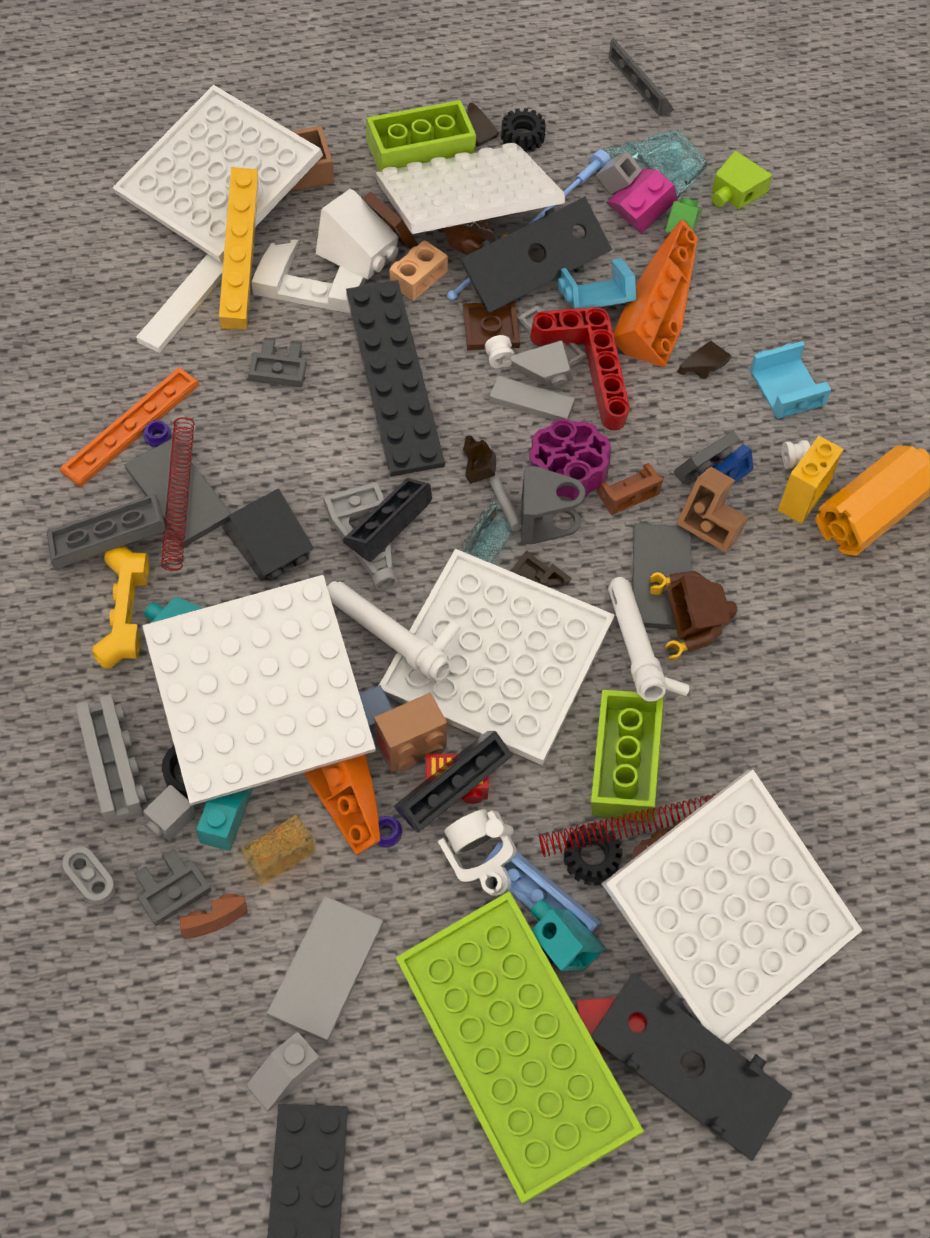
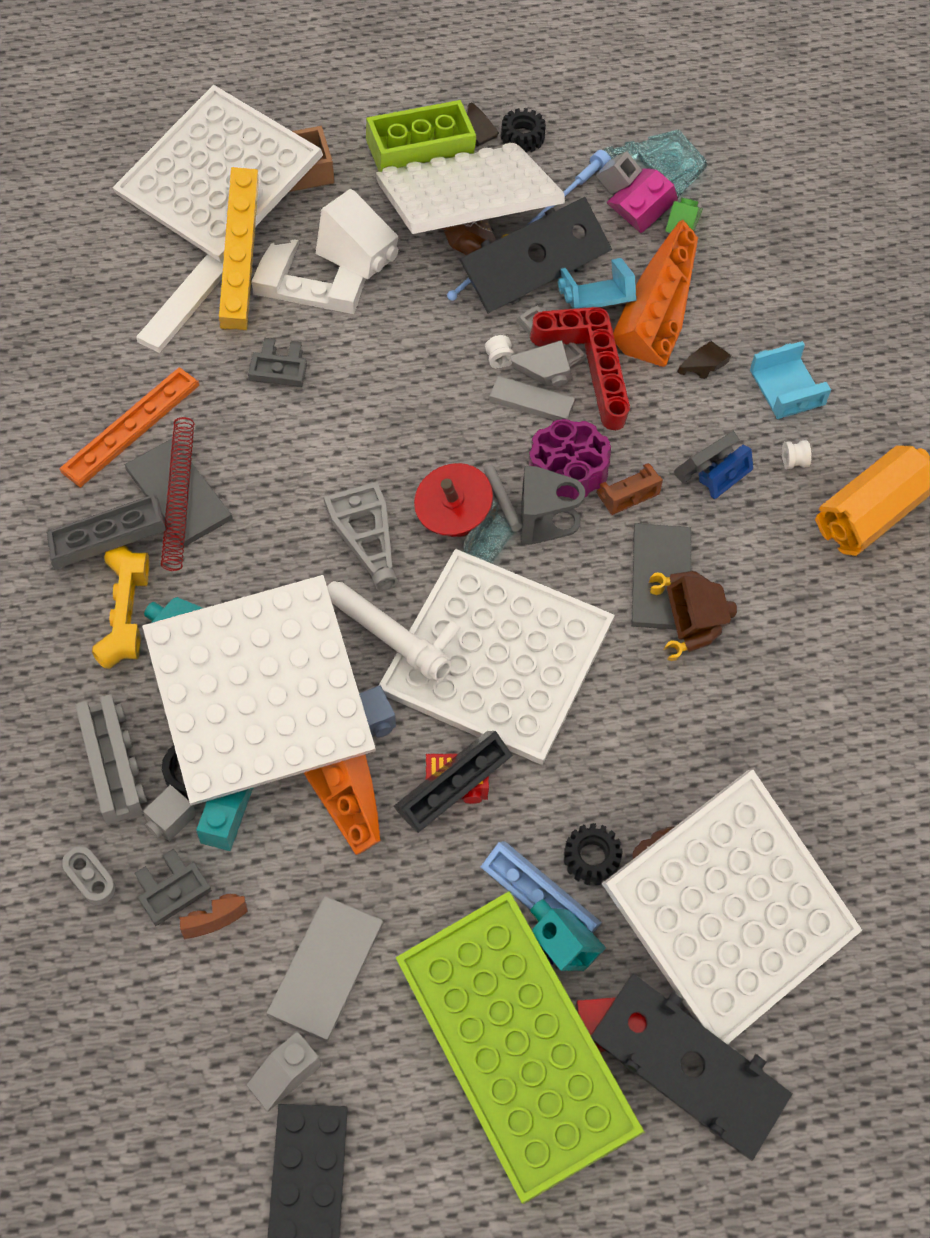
(157, 427): dark purple plate -> none
(268, 535): black slope -> none
(278, 849): clear yellow brick -> none
(389, 519): black slope -> none
(392, 220): reddish brown tile -> none
(394, 378): black plate -> none
(395, 826): dark purple plate -> none
(410, 732): medium nougat brick -> none
(419, 269): light nougat brick -> none
(453, 499): none -> red piece
(472, 832): white piece -> none
(481, 460): dark brown slope -> none
(483, 326): reddish brown tile -> none
(535, 570): dark brown slope -> none
(617, 823): red piece -> none
(627, 755): lime brick -> none
(639, 79): dark grey slope -> none
(645, 667): white cylinder -> none
(708, 515): medium nougat brick -> none
(739, 182): lime torso -> none
(810, 479): yellow window -> none

